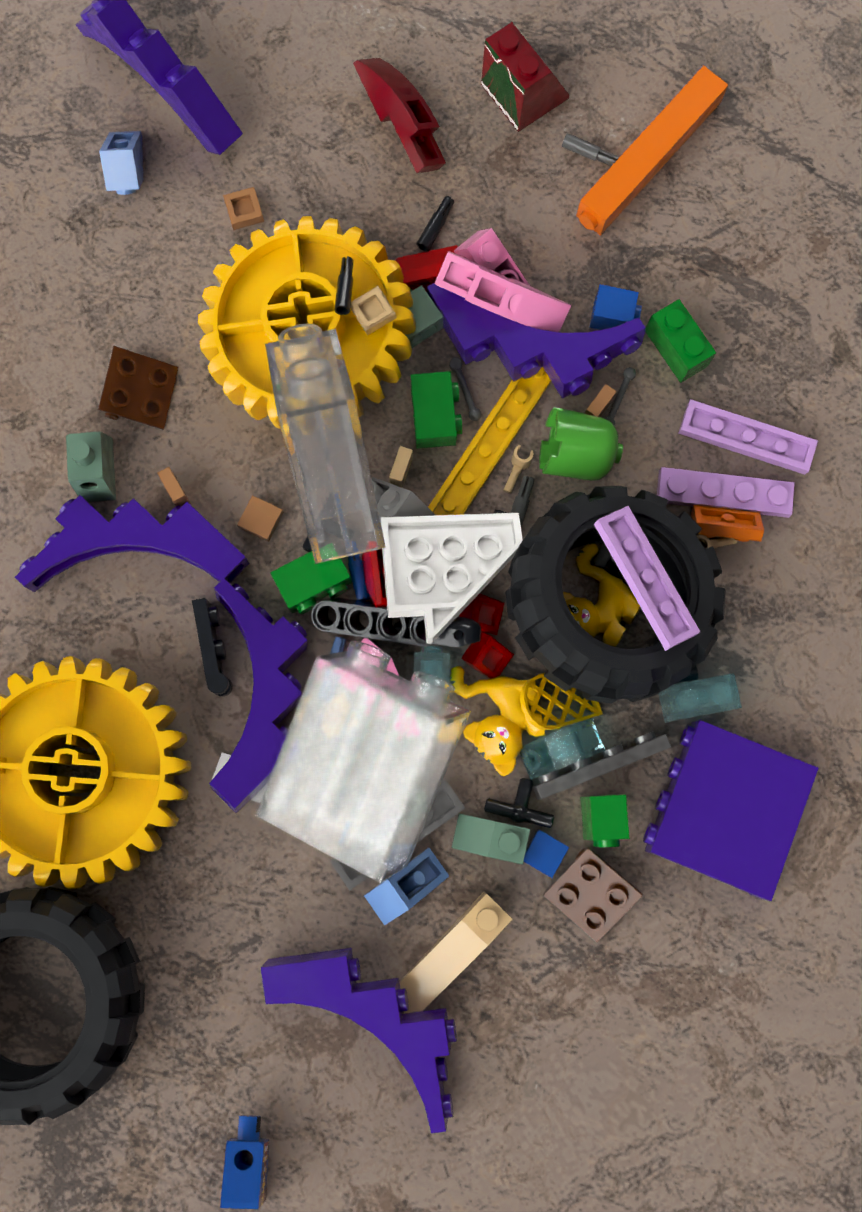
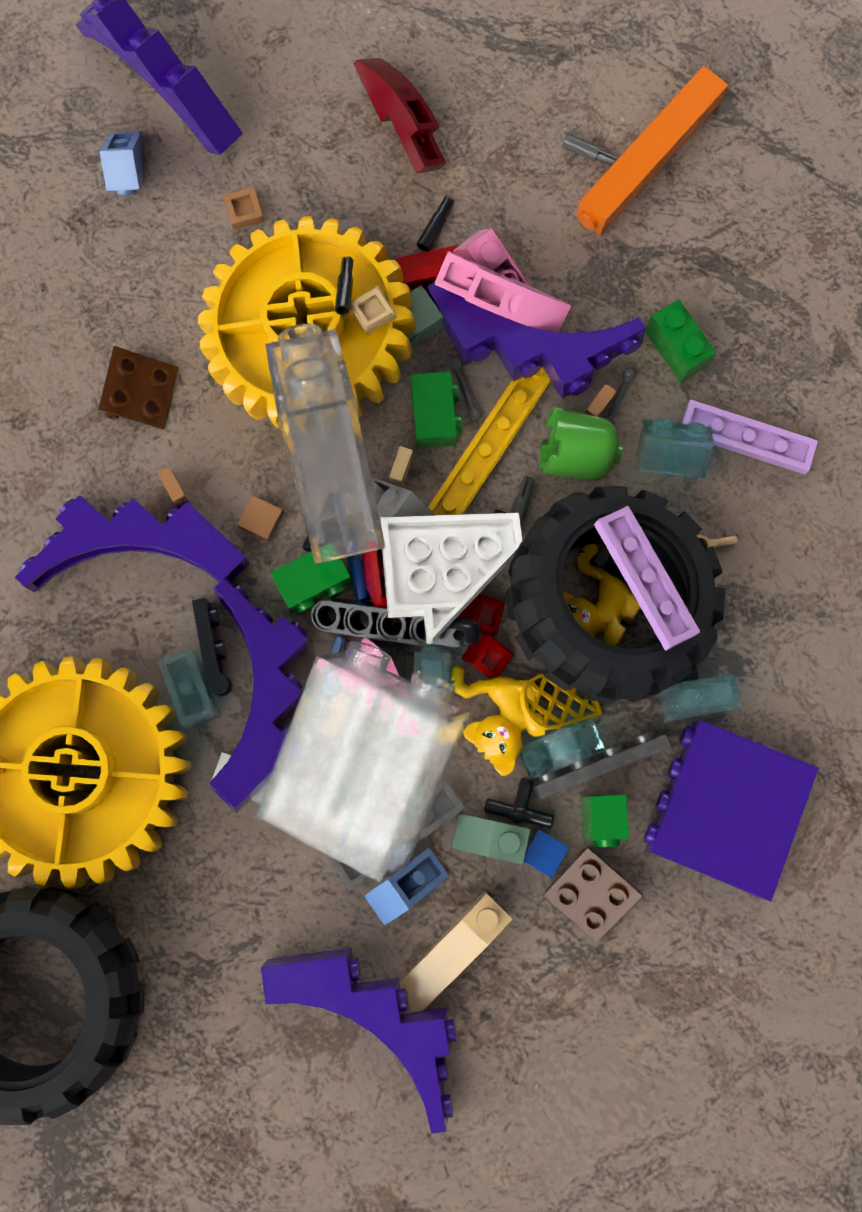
(91, 460): sand green torso -> none
(188, 688): none -> clear light blue brick
(245, 1184): blue torso -> none
(518, 465): tan hand -> none
(519, 78): dark red slope -> none
(614, 307): blue brick -> none
(675, 448): none -> clear light blue brick
(726, 491): lavender plate -> none
(728, 523): orange plate -> none

